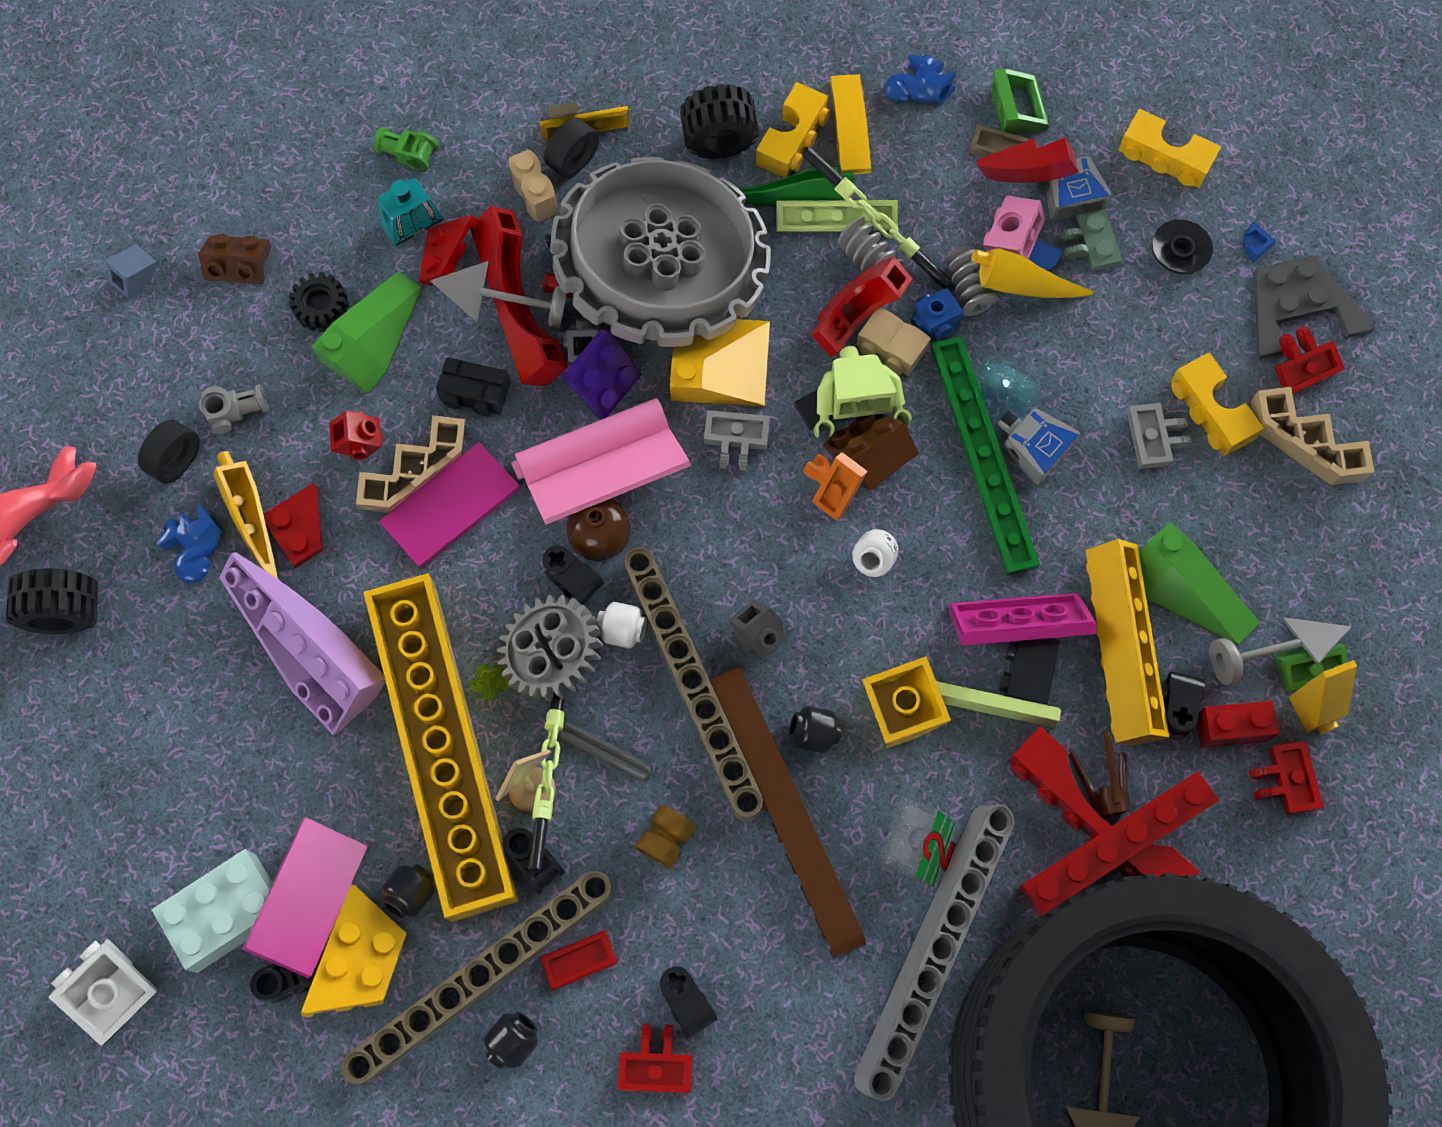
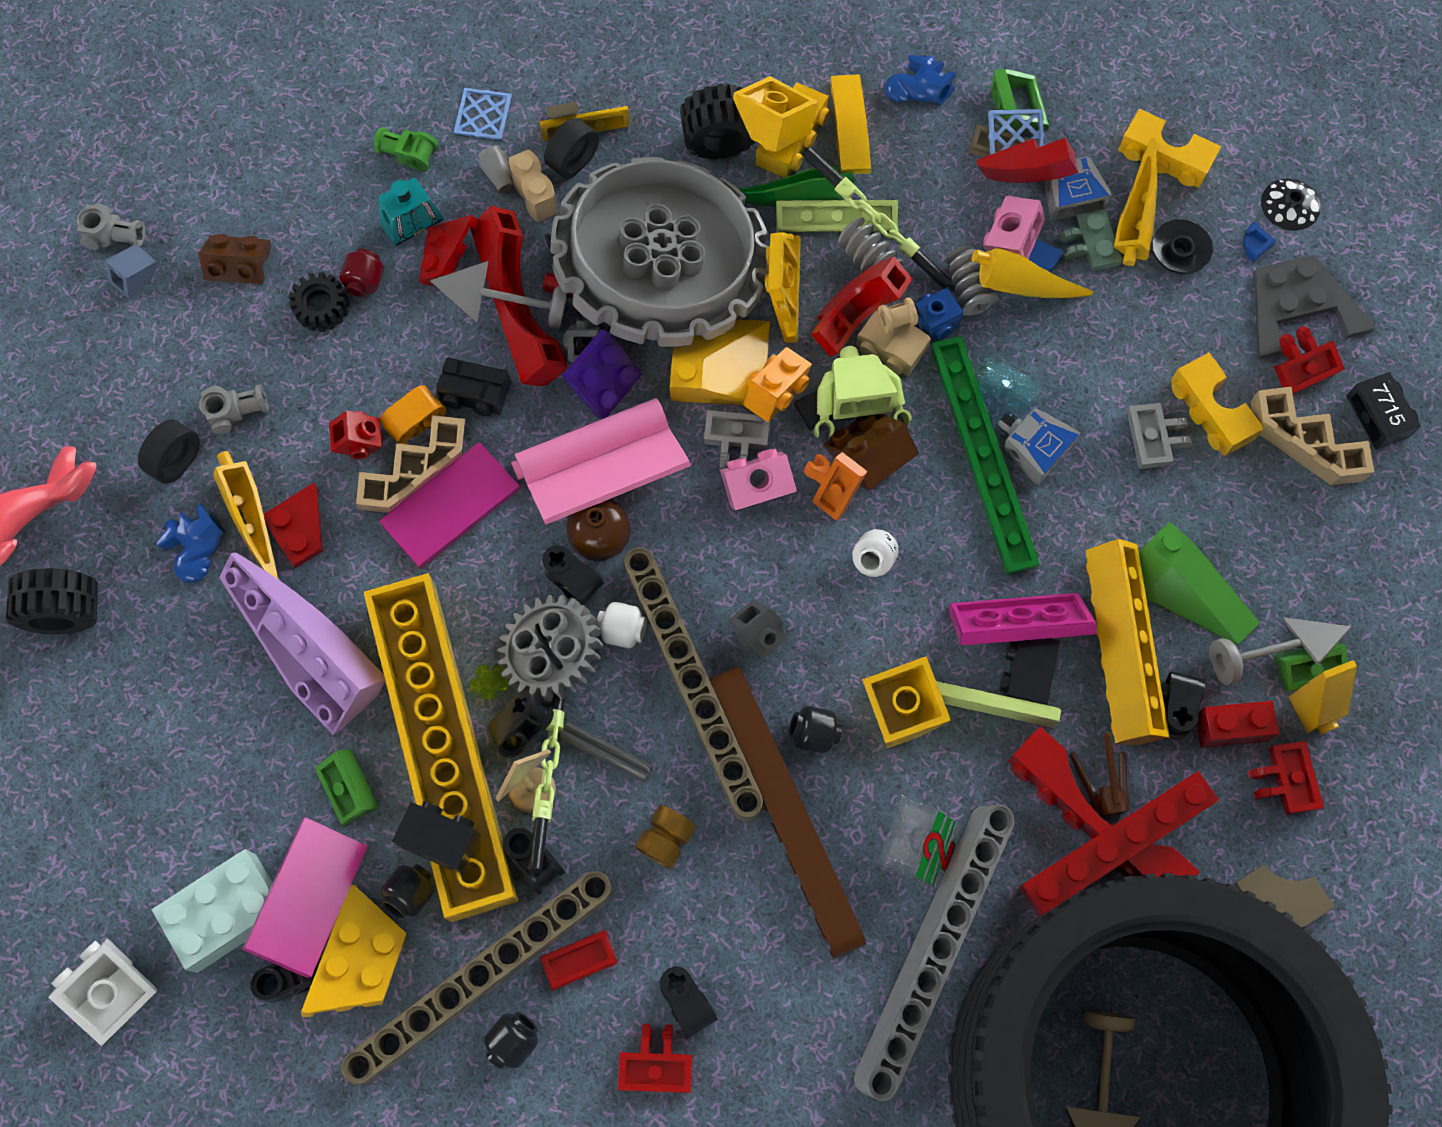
(102, 228): none -> light grey connector
(346, 786): none -> bright green slope
(361, 272): none -> dark red head
(367, 335): bright green wedge -> none
(411, 414): none -> light orange beam
(436, 836): none -> black brick
(478, 132): none -> light blue window
(495, 165): none -> light grey cone
(517, 724): none -> black piece
(775, 113): none -> yellow slope
(777, 384): none -> light orange brick
(777, 479): none -> bright pink brick
(784, 281): none -> yellow wing
(898, 315): none -> tan bush
(992, 114): none -> light blue window
(1138, 217): none -> yellow piece
(1287, 213): none -> black dish
(1301, 899): none -> dark tan tile
(1383, 410): none -> black brick

